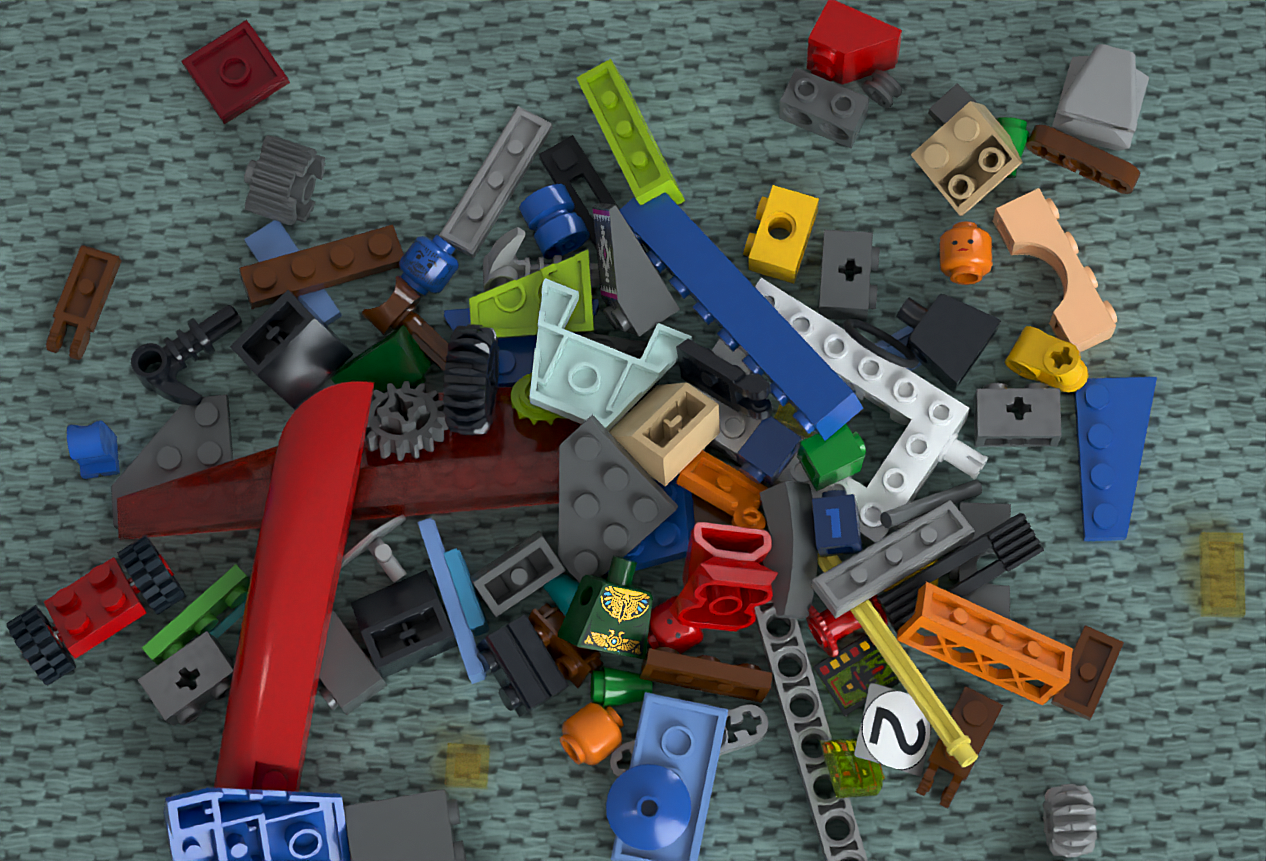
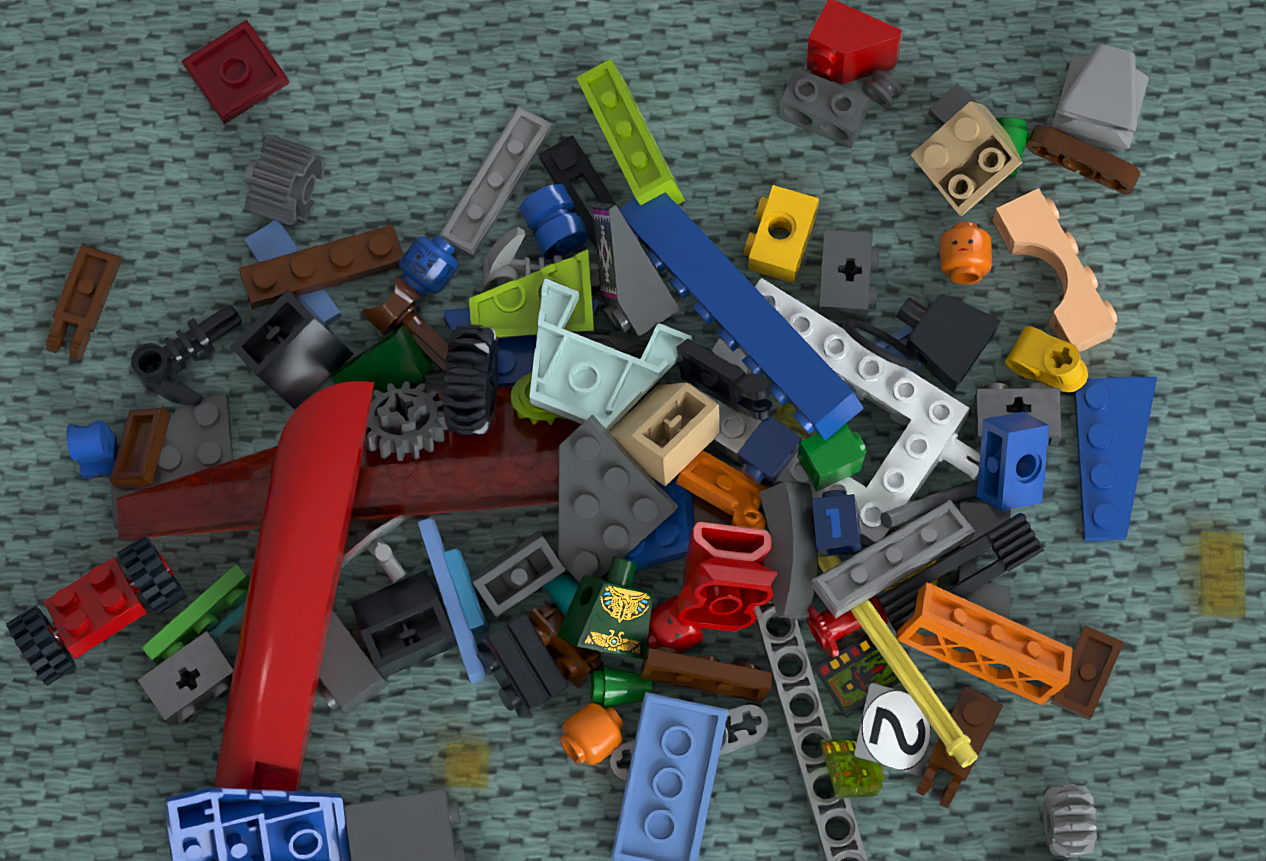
(140, 448): none -> reddish brown tile
(643, 784): blue dish -> none
(1012, 461): none -> blue brick

